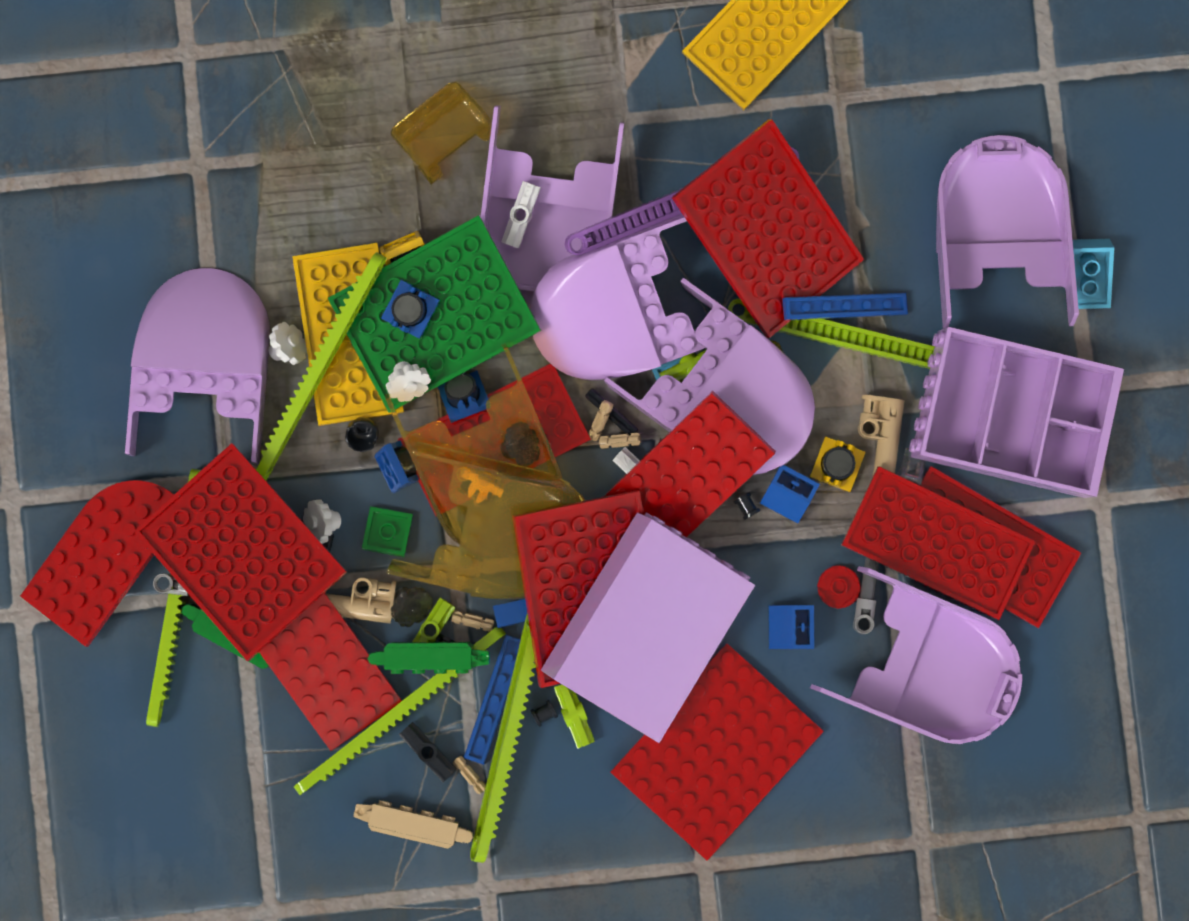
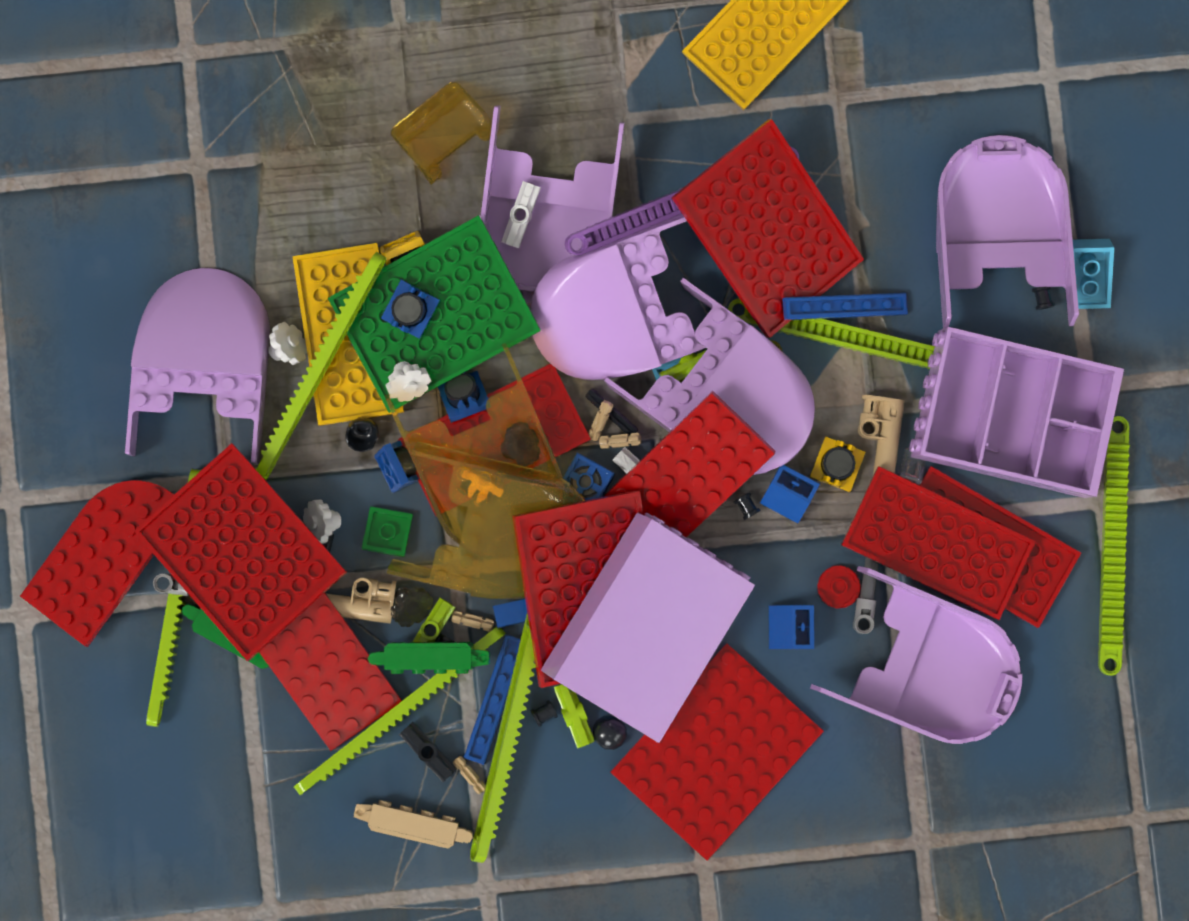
(587, 479): none -> blue piece
(609, 732): none -> black hair
(1043, 298): none -> black bush
(1114, 549): none -> lime gear

